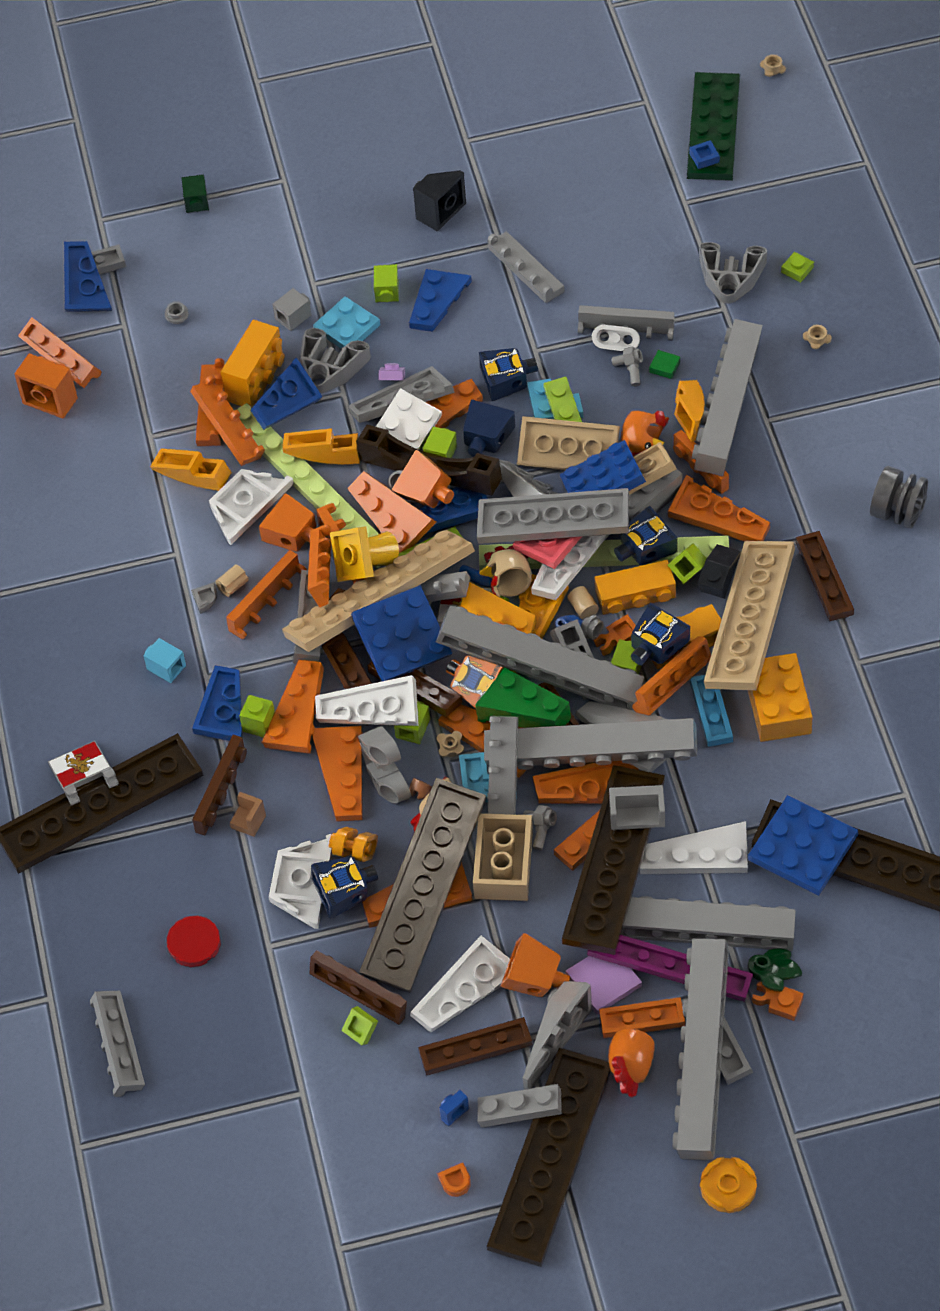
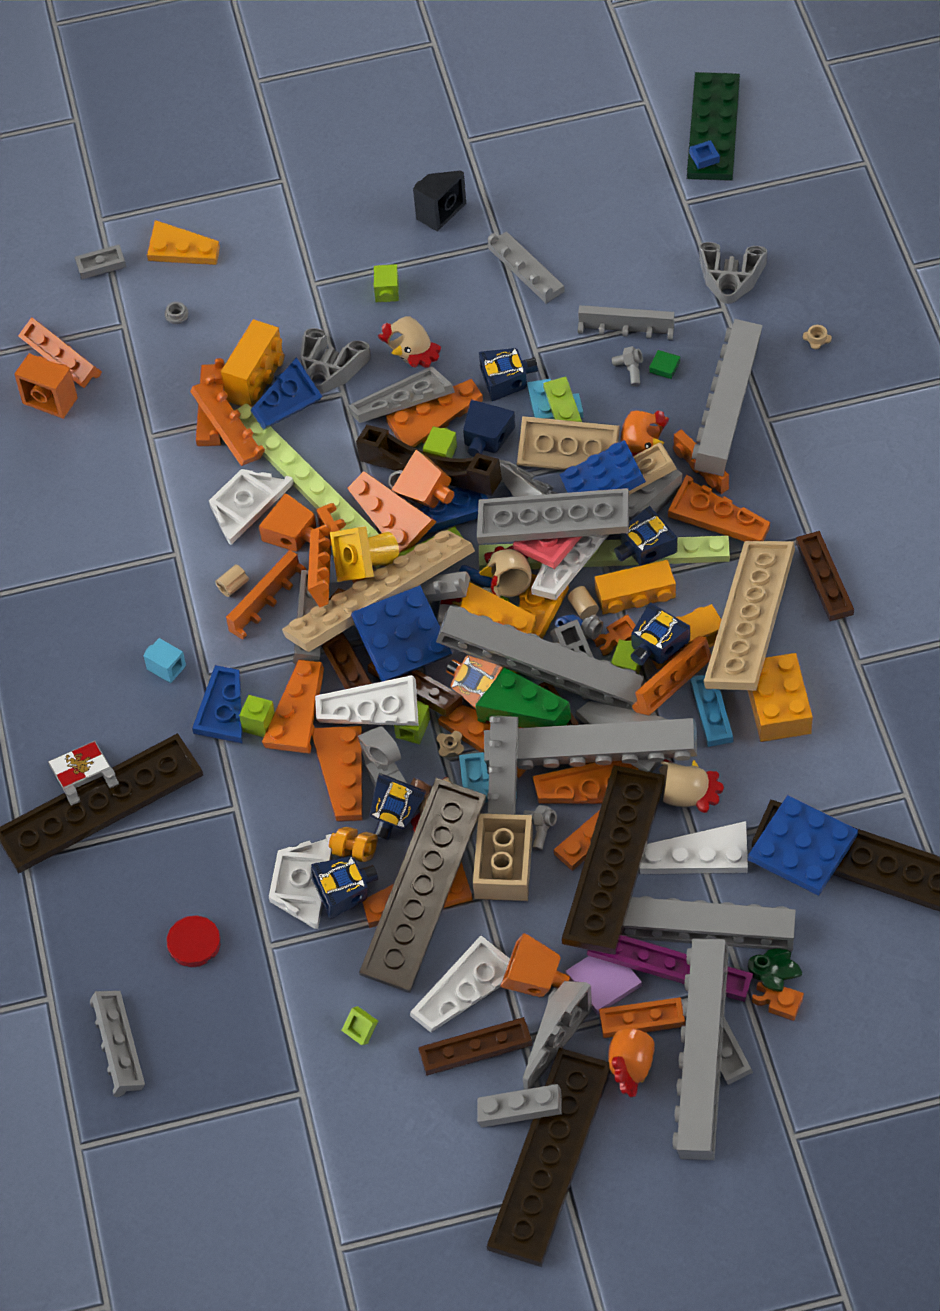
(82, 280): blue wing -> none
(181, 246): none -> light orange wing
(192, 468): light orange slope -> none
(195, 193): dark green brick -> none
(205, 596): light grey tile -> none
(217, 789): reddish brown plate -> none
(248, 815): medium nougat panel -> none
(292, 309): light grey brick -> none
(322, 446): light orange slope -> none
(347, 323): medium azure plate -> none
(358, 987): reddish brown plate -> none
(391, 372): lavender plate -> none
(394, 804): none -> torso
(409, 419): white plate -> none
(413, 344): none -> piece
(435, 296): blue wing -> none
(453, 1107): blue plate -> none
(455, 1180): orange tile -> none
(616, 337): white plate -> none
(637, 807): light grey panel -> none
(687, 563): lime brick -> none
(689, 407): light orange slope -> none
(690, 786): none -> tan piece
(718, 571): black slope -> none
(728, 1184): light orange tile -> none
(772, 65): tan plate -> none
(797, 267): lime plate -> none
(904, 498): flat silver wheel -> none

